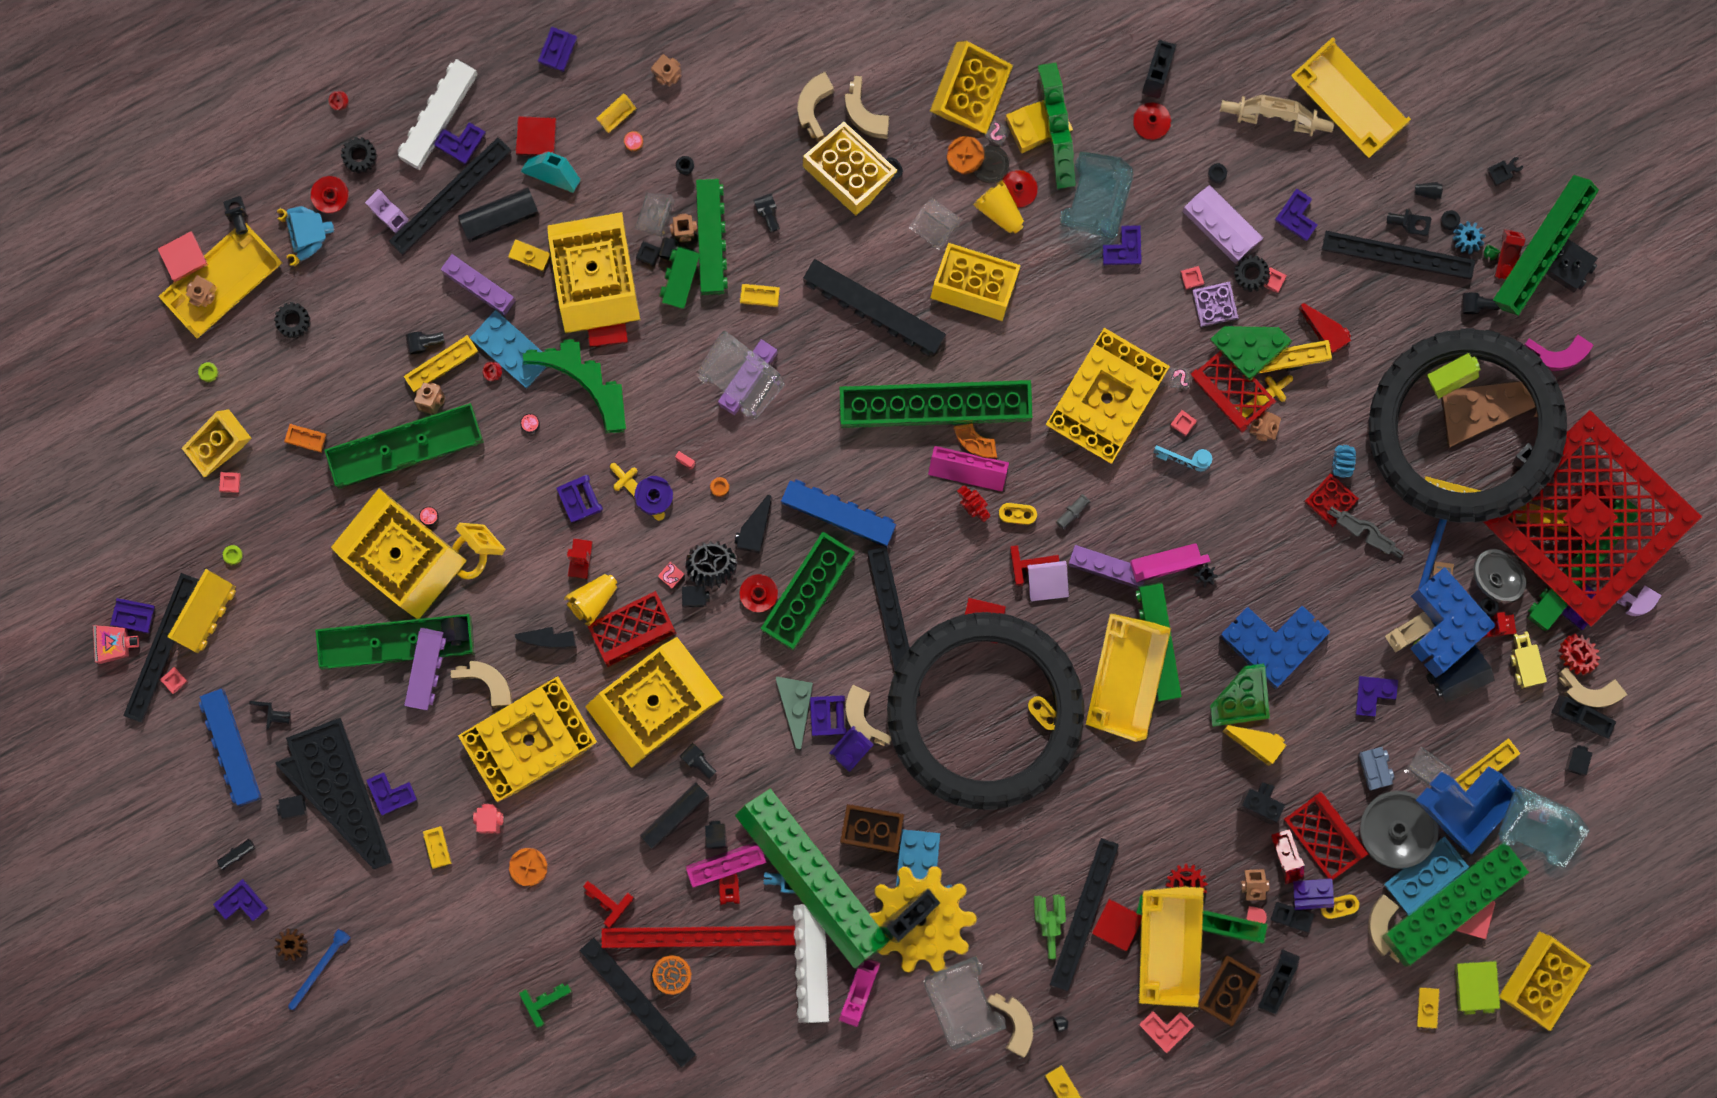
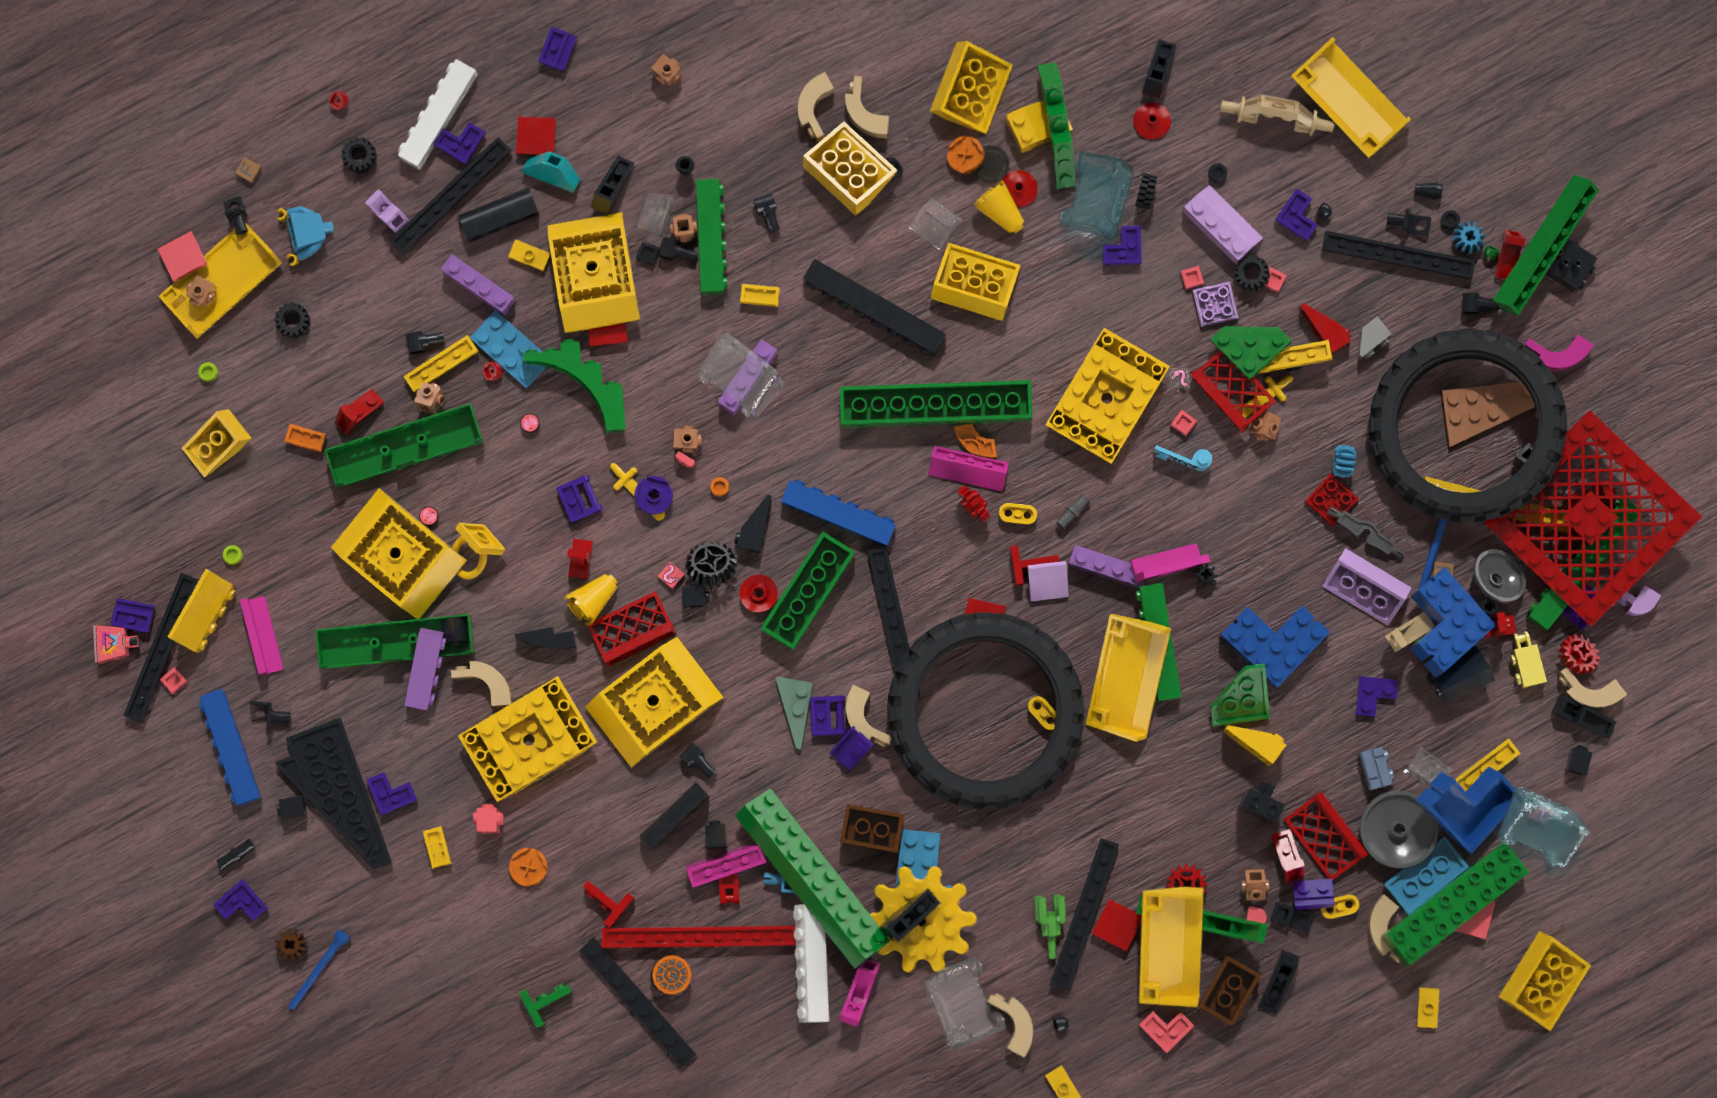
(229, 482): coral tile -> none
(248, 170): none -> medium nougat tile
(261, 635): none -> dark pink panel
(325, 186): red dish -> none
(357, 411): none -> red bracket
(612, 185): none -> black slope
(616, 113): yellow plate -> none
(633, 141): tile -> none
(679, 277): green brick -> none
(681, 435): none -> nougat brick
(997, 133): clear tile -> none
(1146, 191): none -> black tyre
(1324, 211): none -> black hinge
(1366, 586): none -> lavender slope
(1372, 336): none -> light grey slope
(1454, 375): lime brick -> none
(1477, 987): lime brick -> none
(1502, 172): black plate -> none

